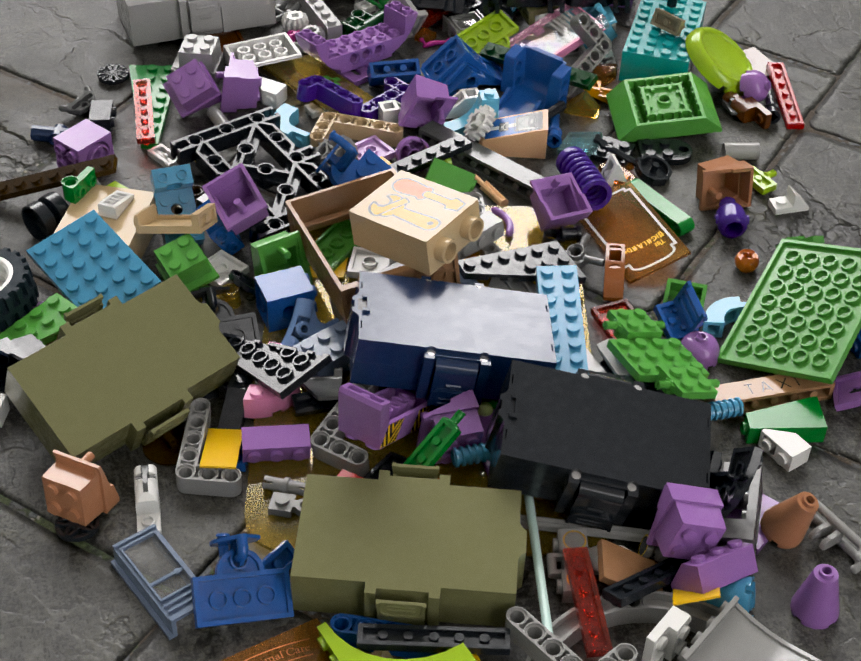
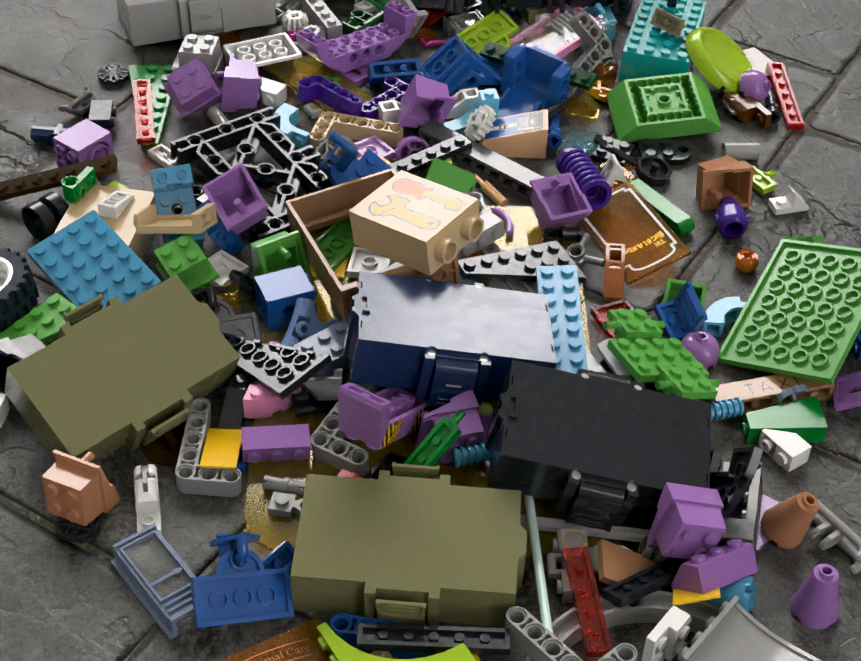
(797, 389): none -> sand blue piece

